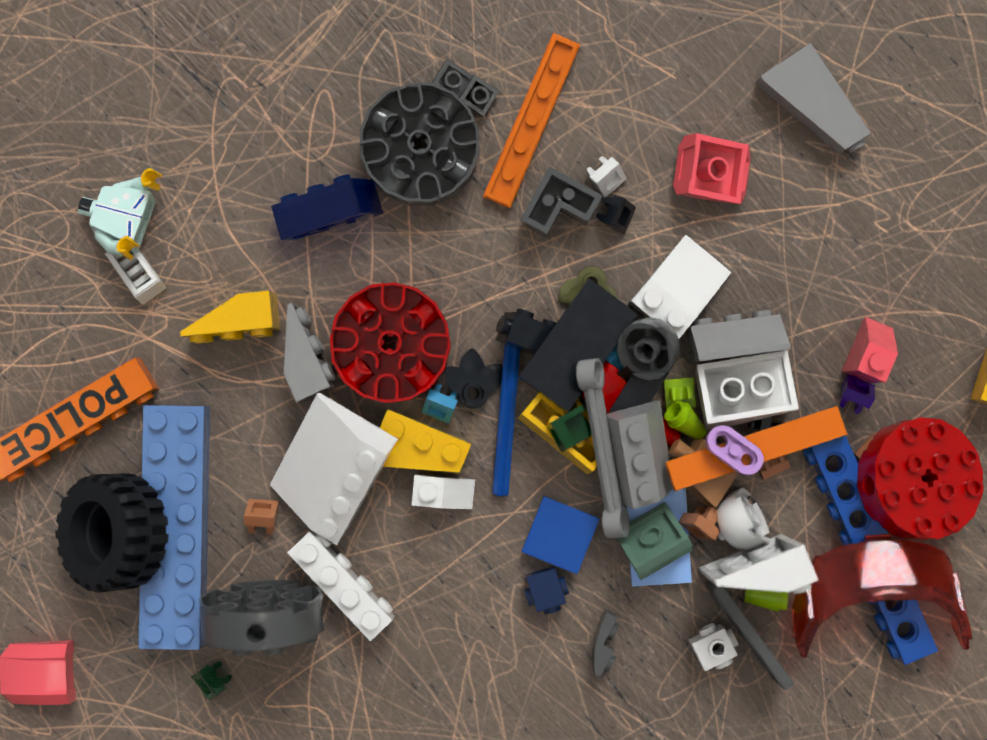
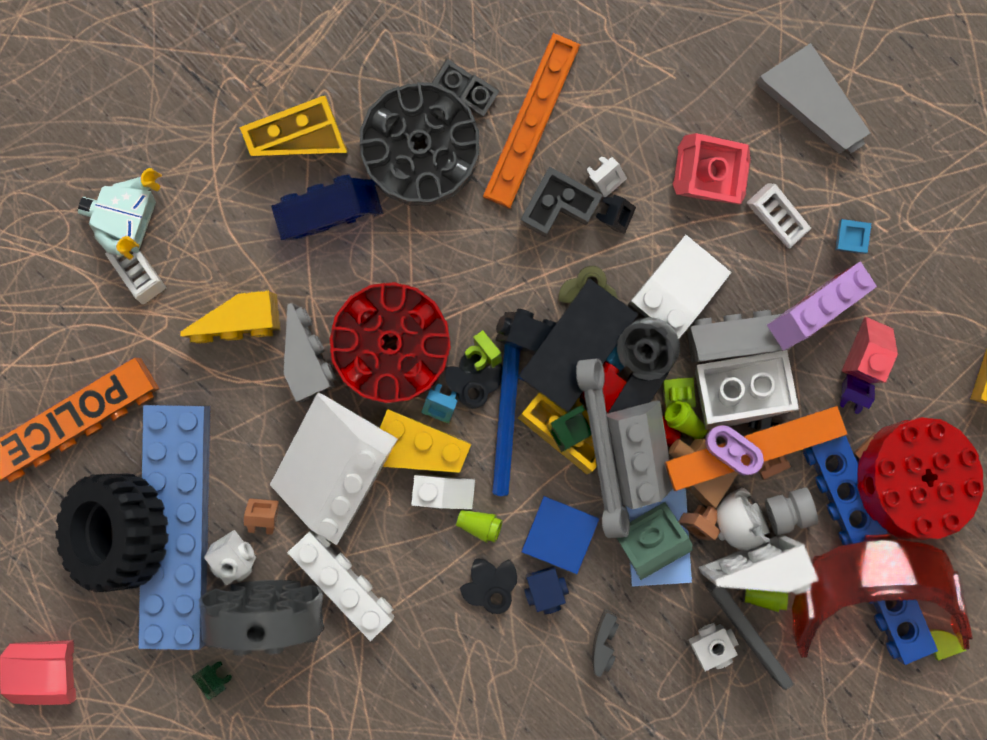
(230, 558): none -> white brick
(298, 130): none -> yellow wedge
(481, 525): none -> lime cone
(486, 349): none -> lime tile
(488, 581): none -> black plate
(763, 213): none -> white slope
(791, 511): none -> light grey wheel
(821, 306): none -> lavender brick
(853, 236): none -> dark azure tile
(946, 644): none -> lime tile

